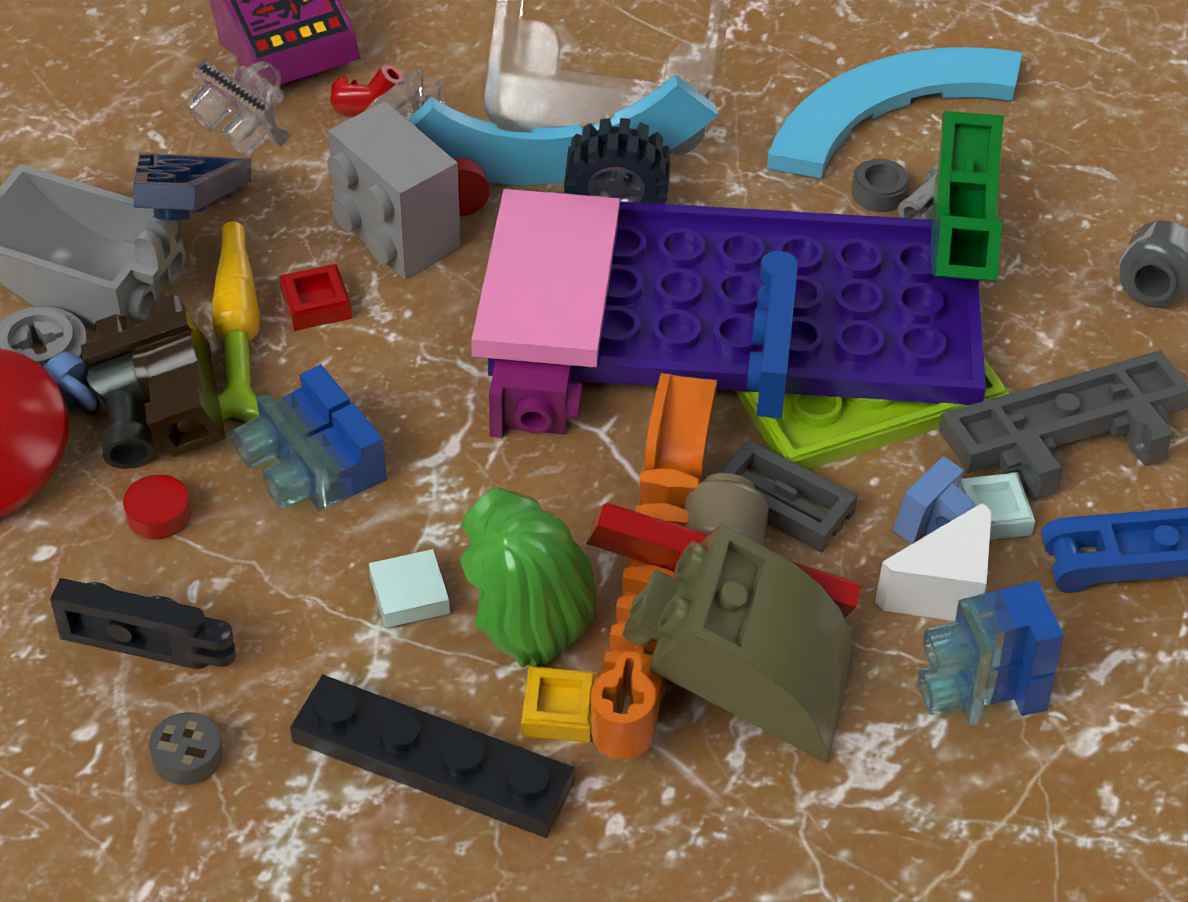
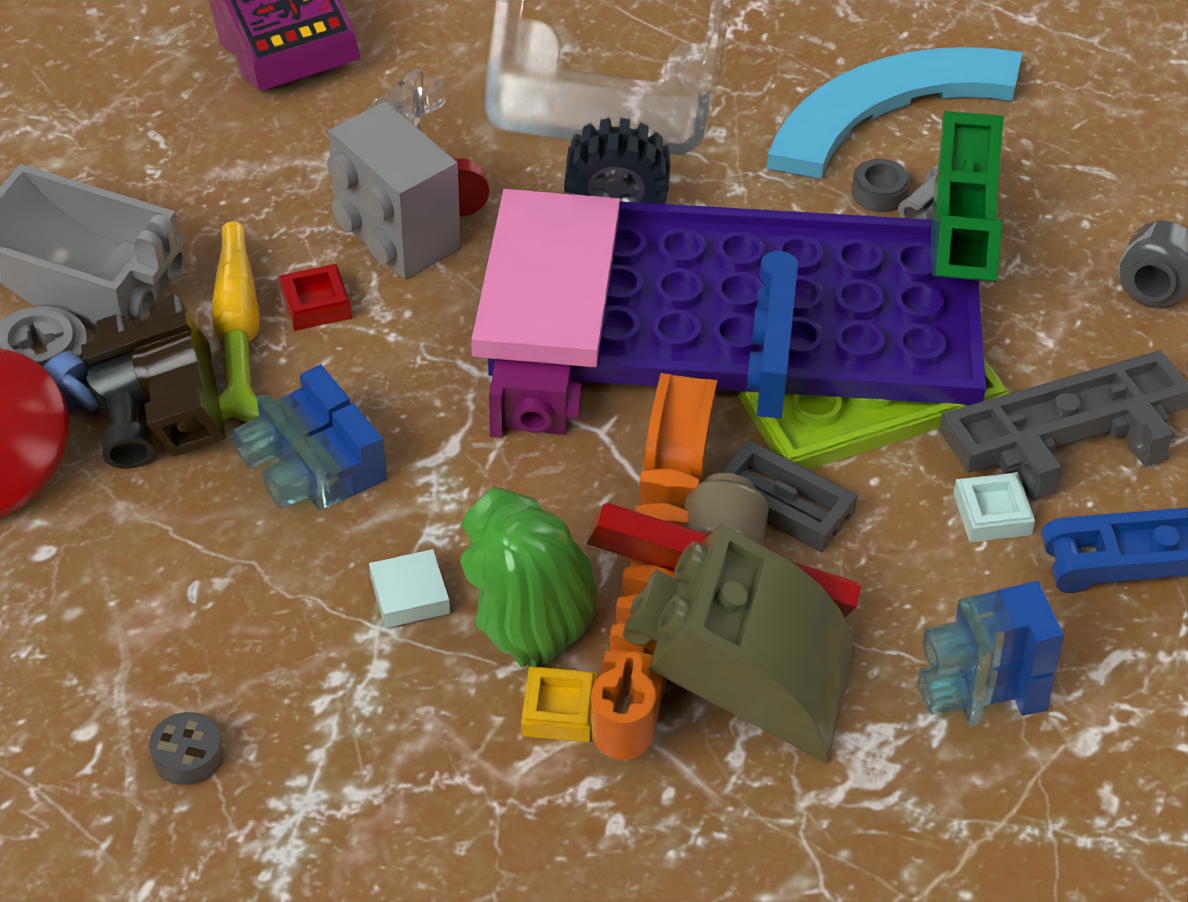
(140, 625): black hinge -> none
(157, 506): red tile -> none
(186, 183): dark blue wing -> none
(247, 100): clear hips -> none
(355, 98): red arm -> none
(433, 755): black plate -> none
(541, 156): medium azure tile -> none
(932, 501): medium blue tile -> none
(938, 568): white slope -> none

